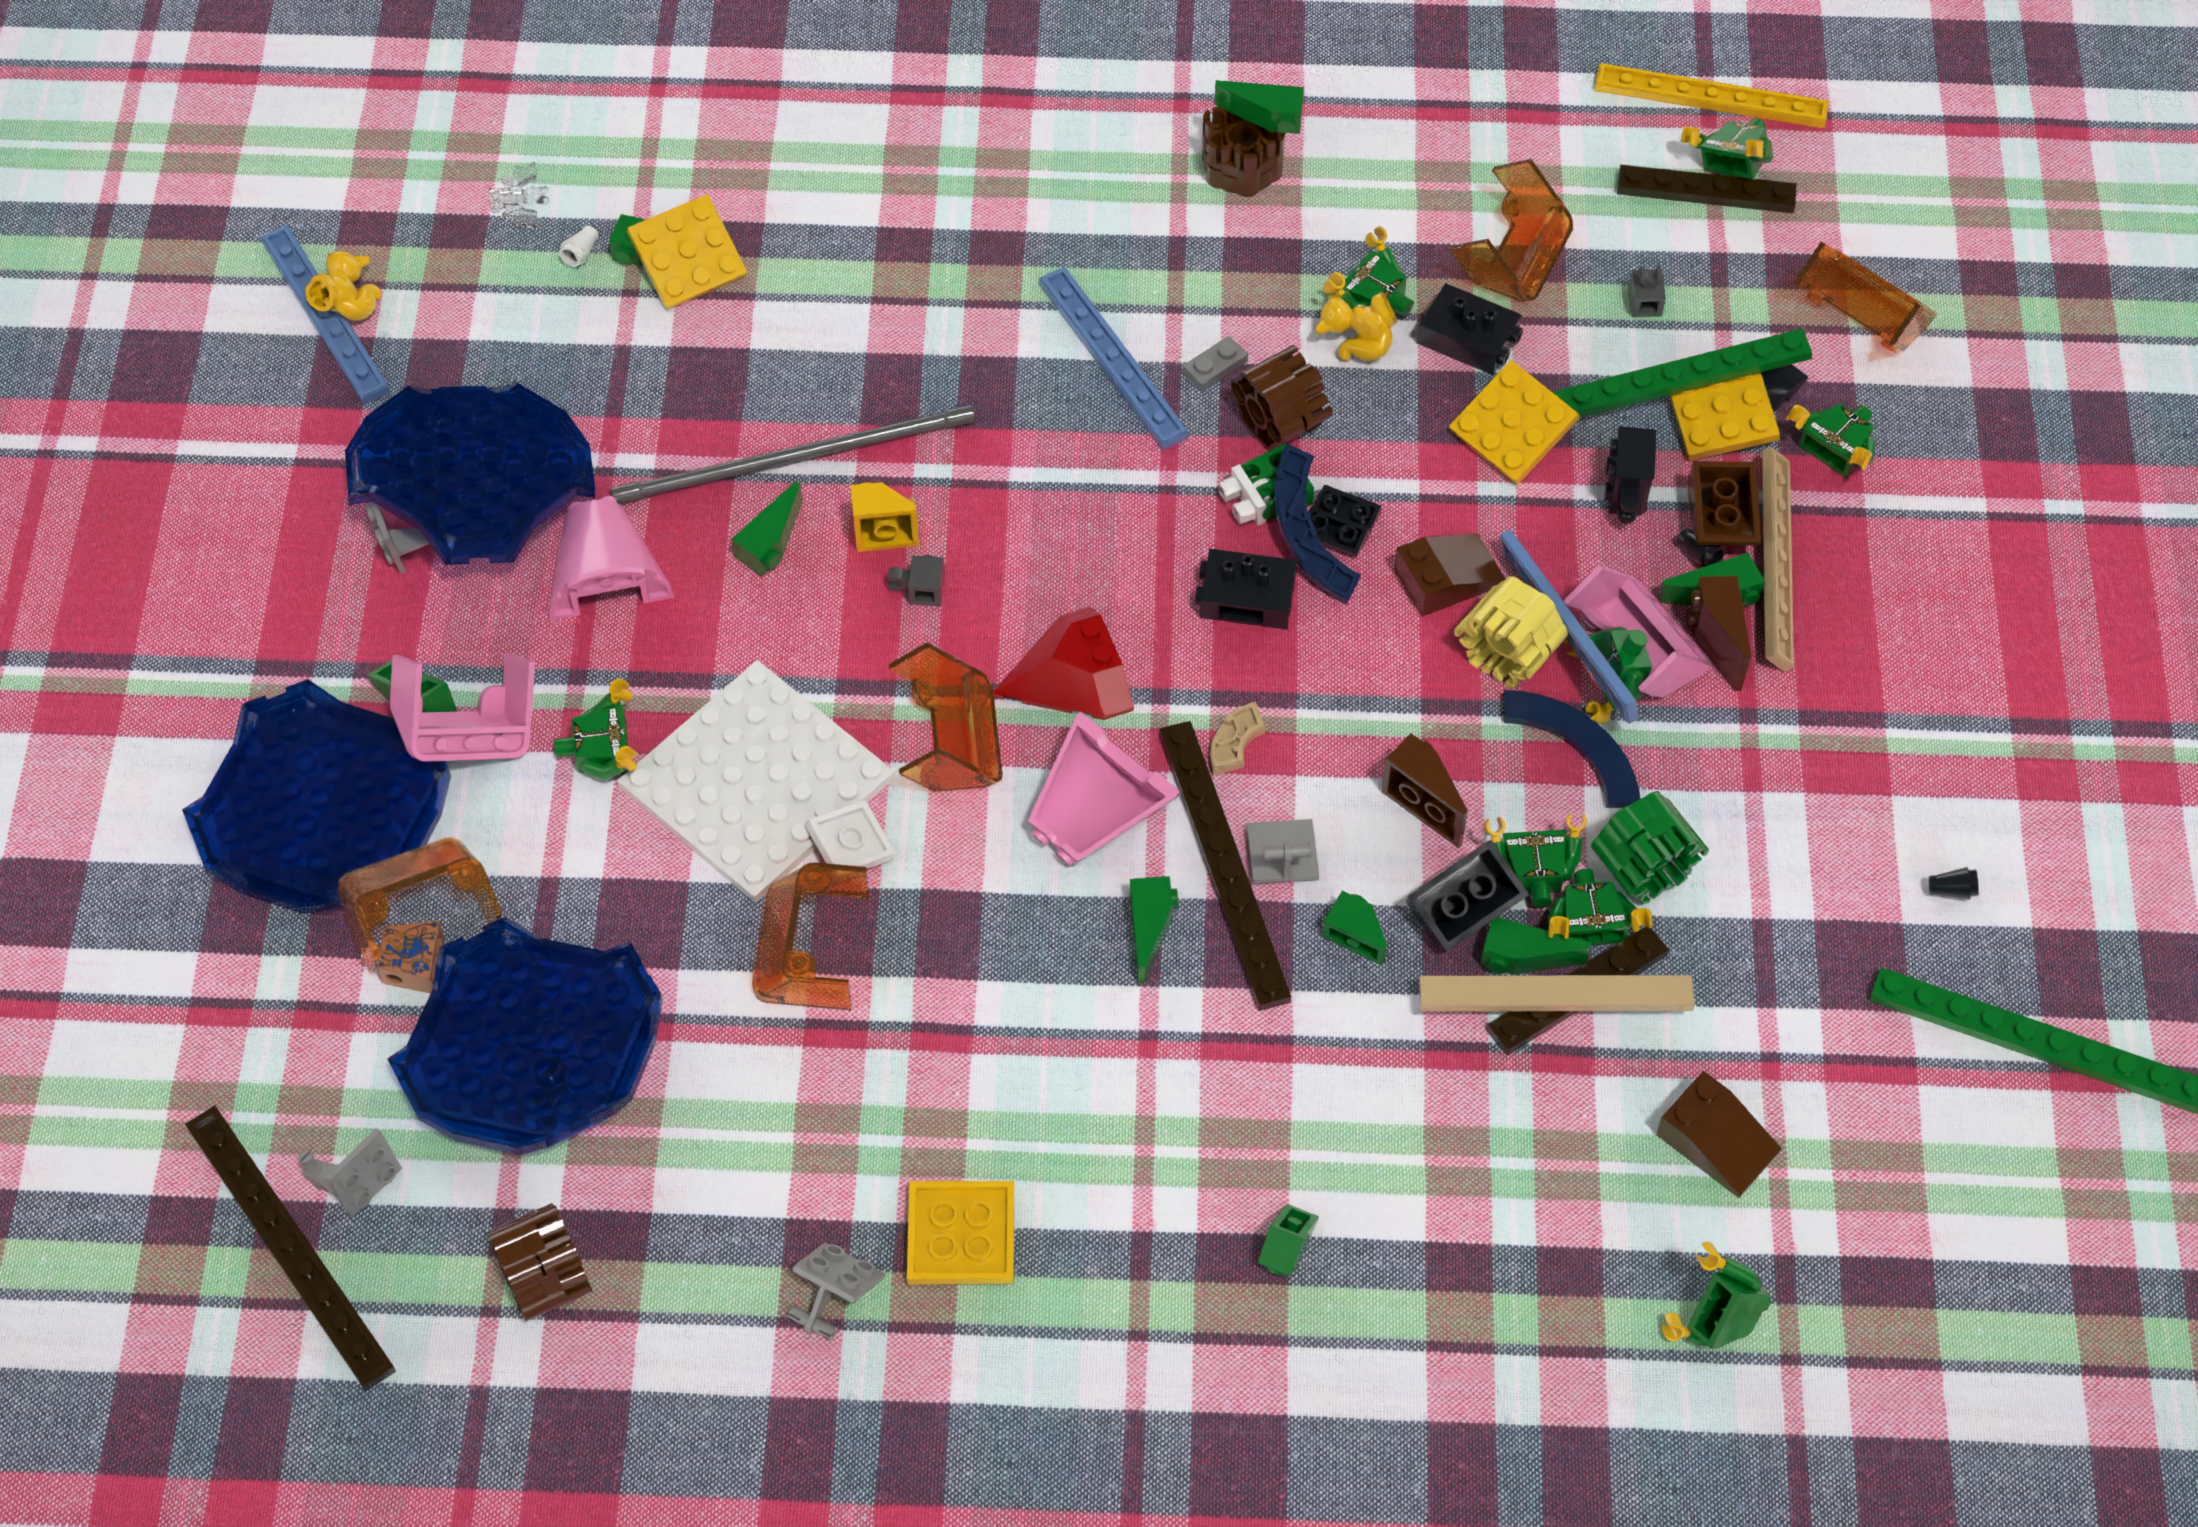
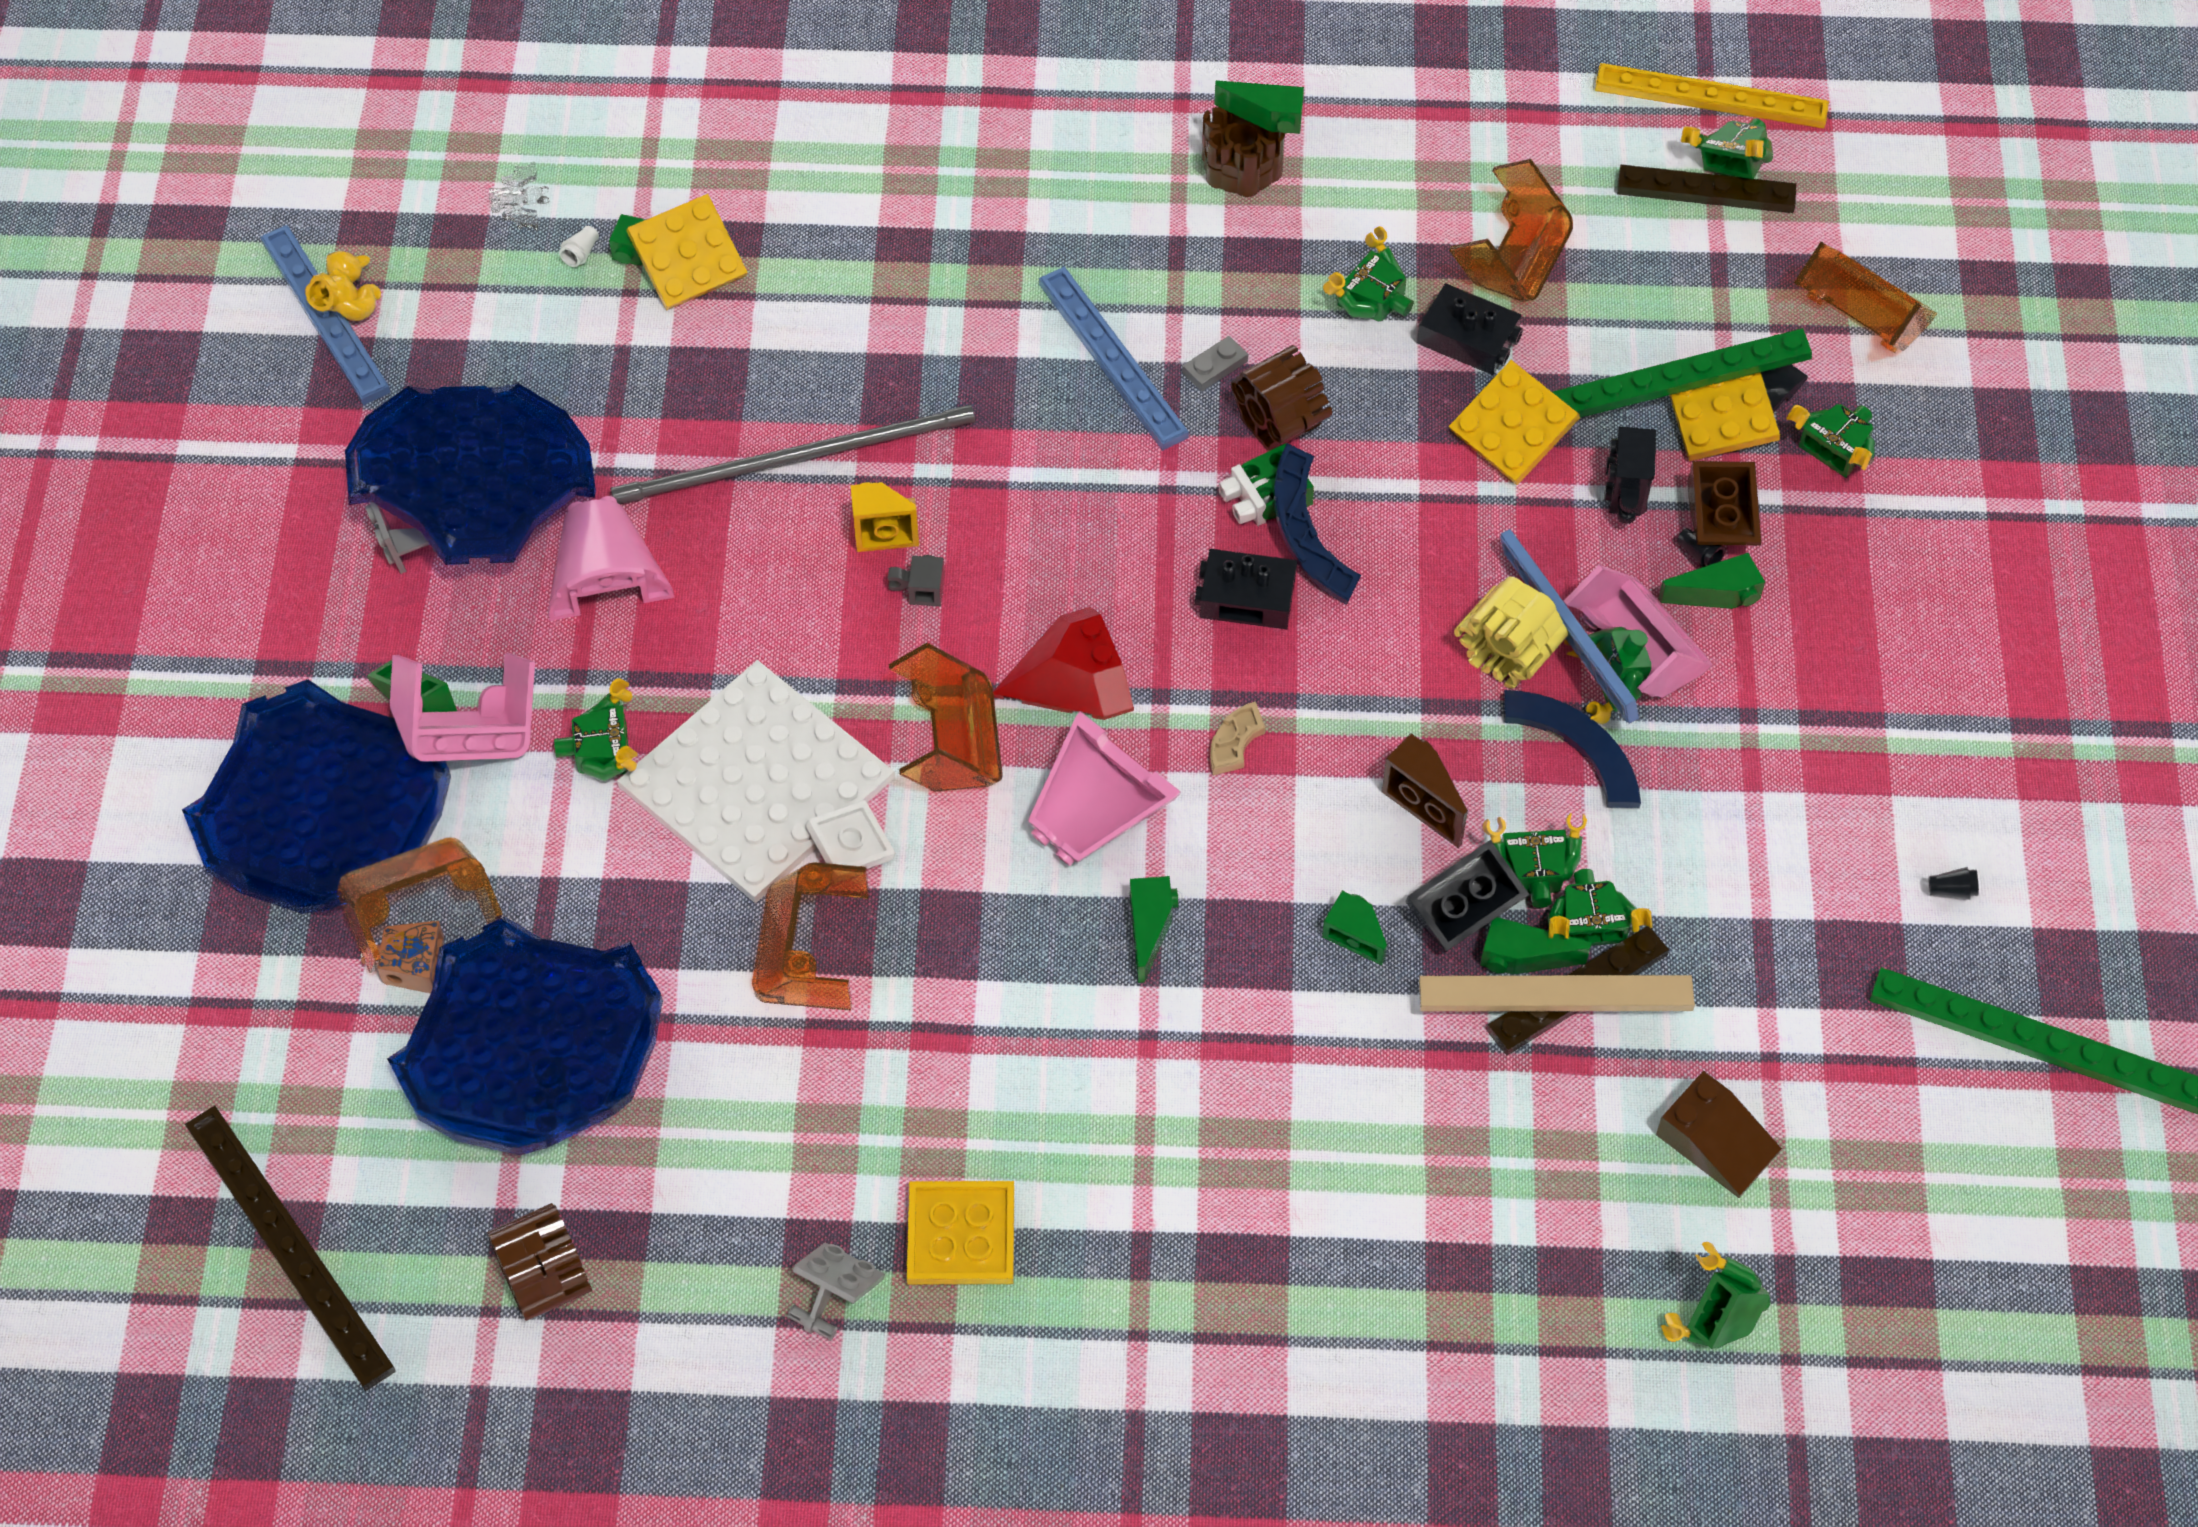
(358, 1175): light grey plate -> none
(765, 538): green slope -> none
(1225, 866): dark brown plate -> none
(1282, 851): light grey plate -> none
(1287, 1240): green slope -> none
(1343, 519): black slope -> none
(1369, 322): yellow animal -> none
(1445, 570): reddish brown slope -> none
(1646, 841): green piece -> none
(1647, 292): dark grey brick -> none
(1721, 626): reddish brown slope -> none
(1777, 560): tan tile -> none

